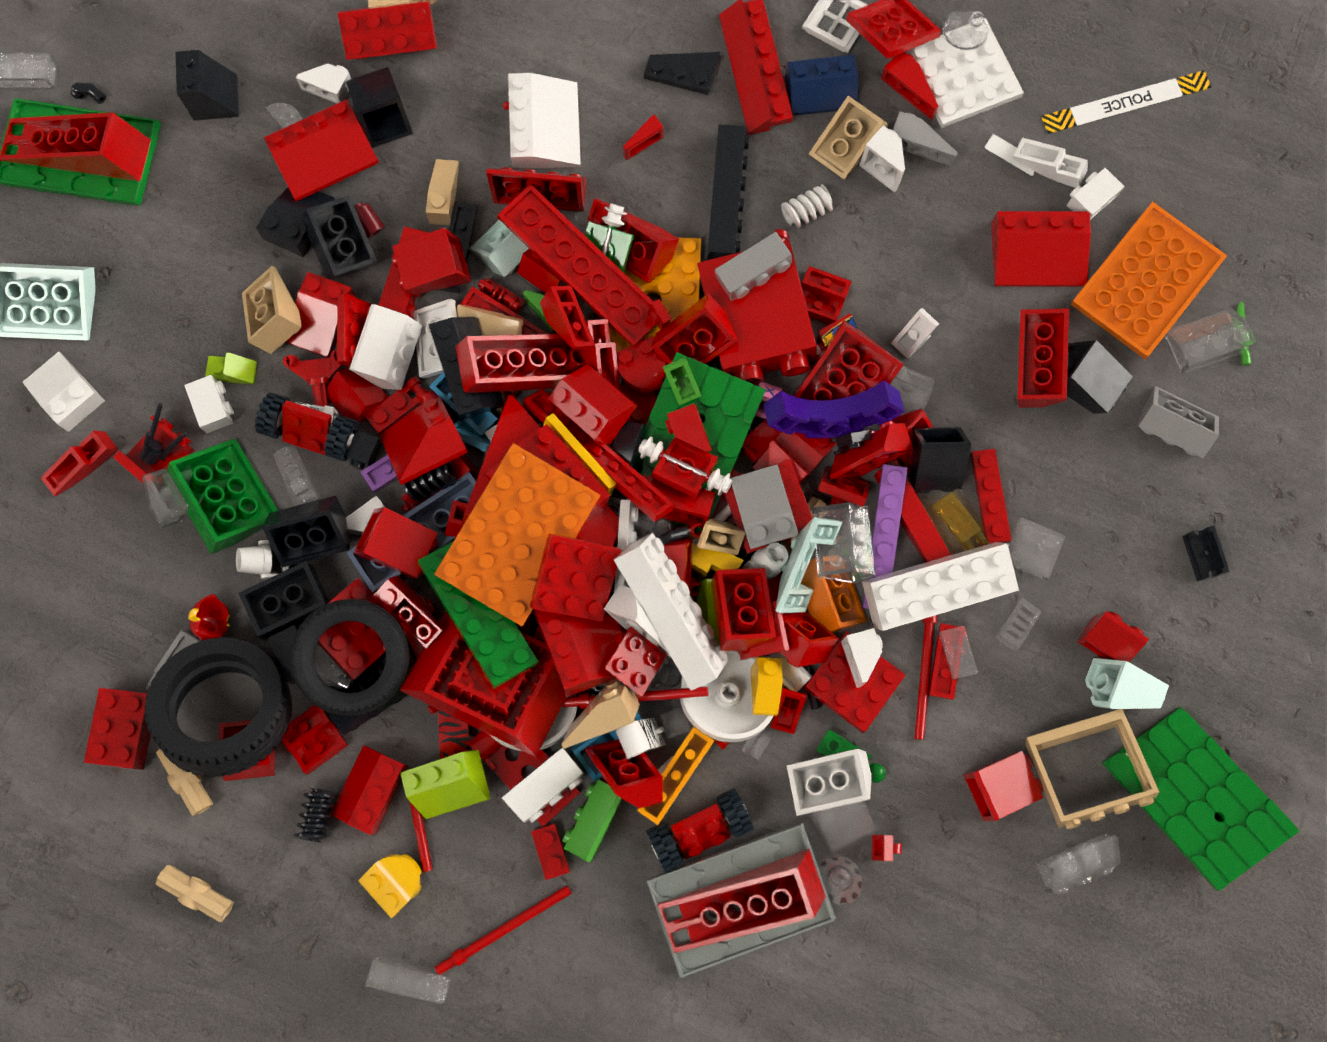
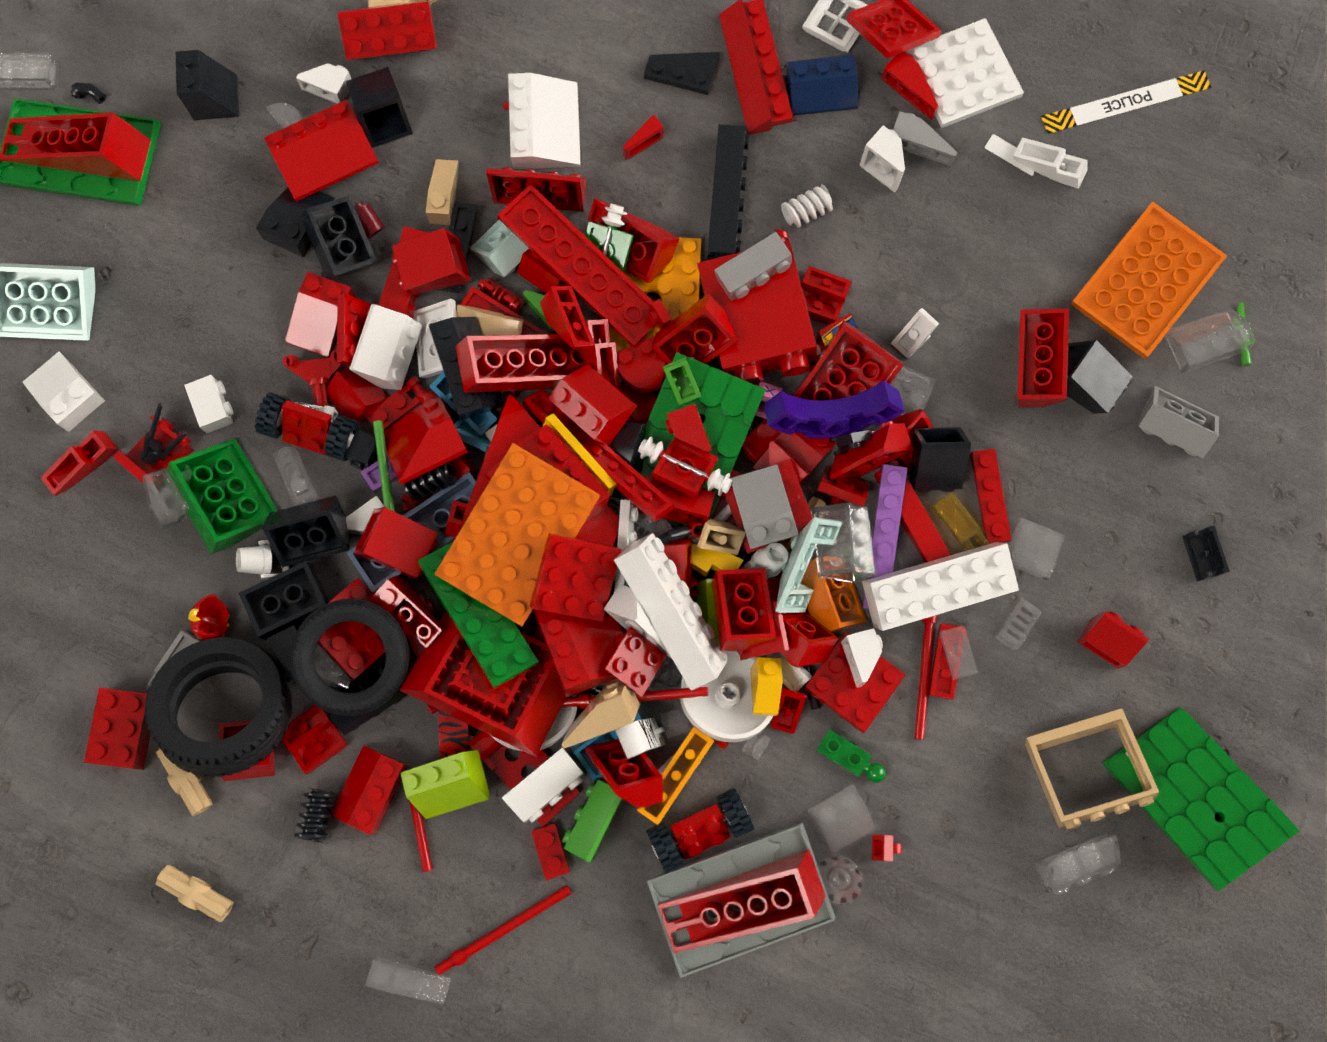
(232, 369): lime slope -> none
(270, 312): tan slope -> none
(383, 465): none -> bright green bar
(393, 882): yellow slope -> none
(830, 781): white slope -> none
(845, 137): tan slope -> none
(965, 29): clear dish -> none
(1004, 786): slope -> none
(1041, 248): red slope -> none
(1096, 194): white brick -> none
(1123, 686): light aqua slope -> none

